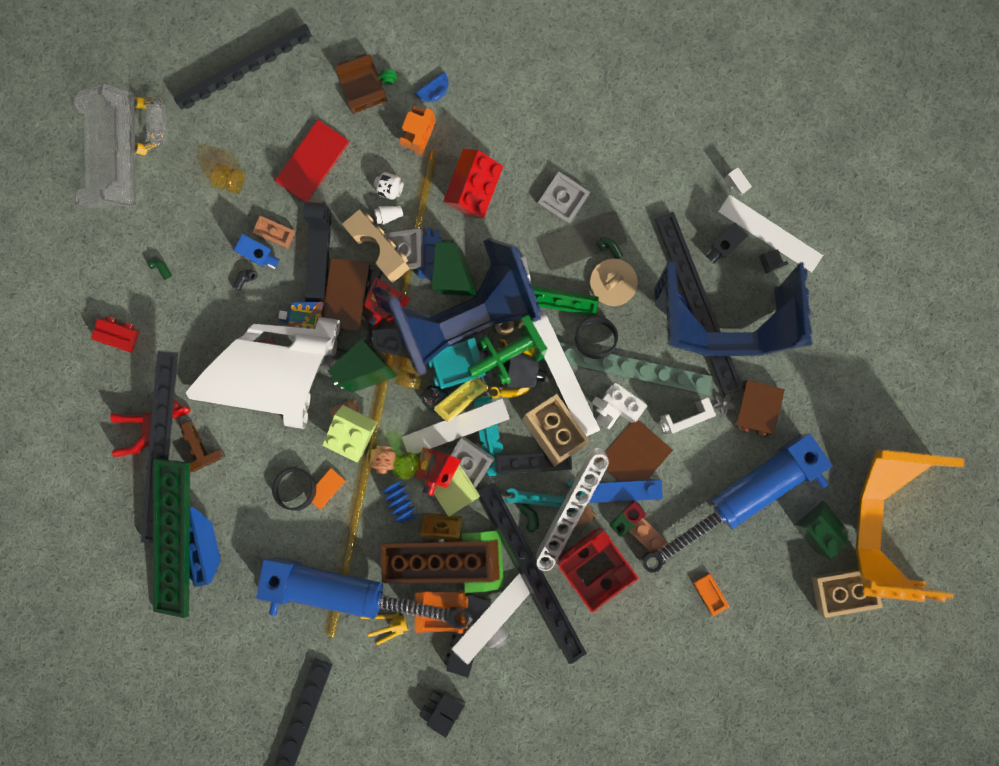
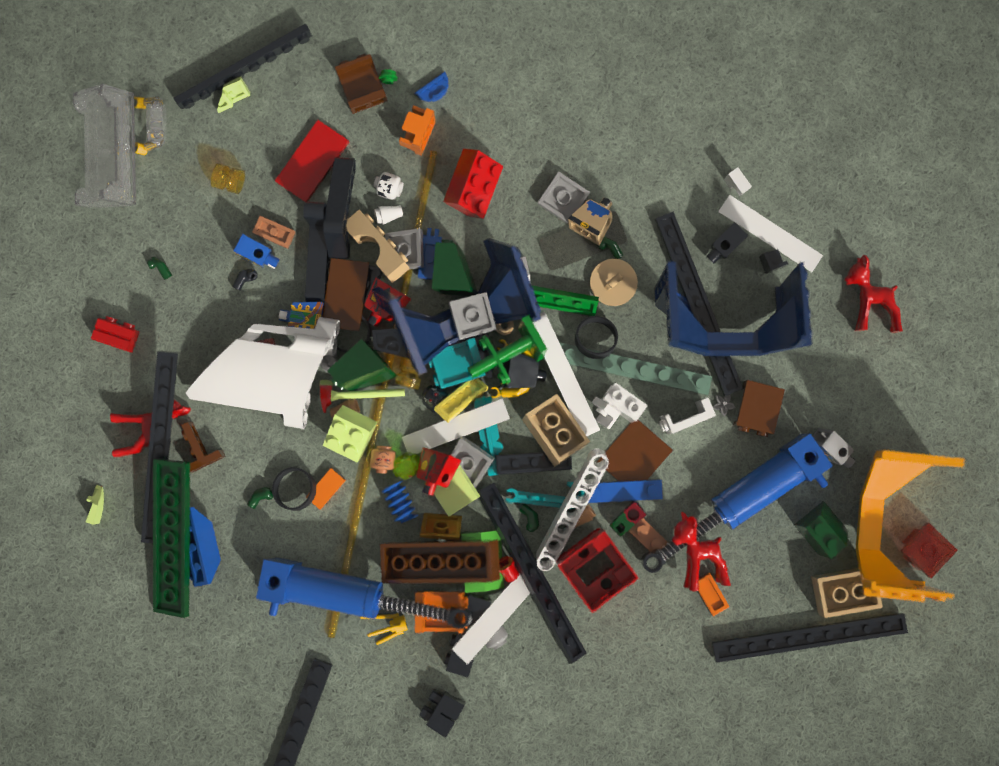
(97, 507): none -> yellowish green slope
(232, 92): none -> yellowish green slope
(259, 494): none -> dark green arm
(327, 395): none -> yellowish green piece
(338, 208): none -> black beam
(472, 316): none -> light grey plate
(507, 569): none -> red bush
(592, 220): none -> tan torso
(686, 532): none -> red animal
(809, 637): none -> black plate
(834, 447): none -> light grey torso
(869, 294): none -> red animal
(927, 550): none -> clear red panel

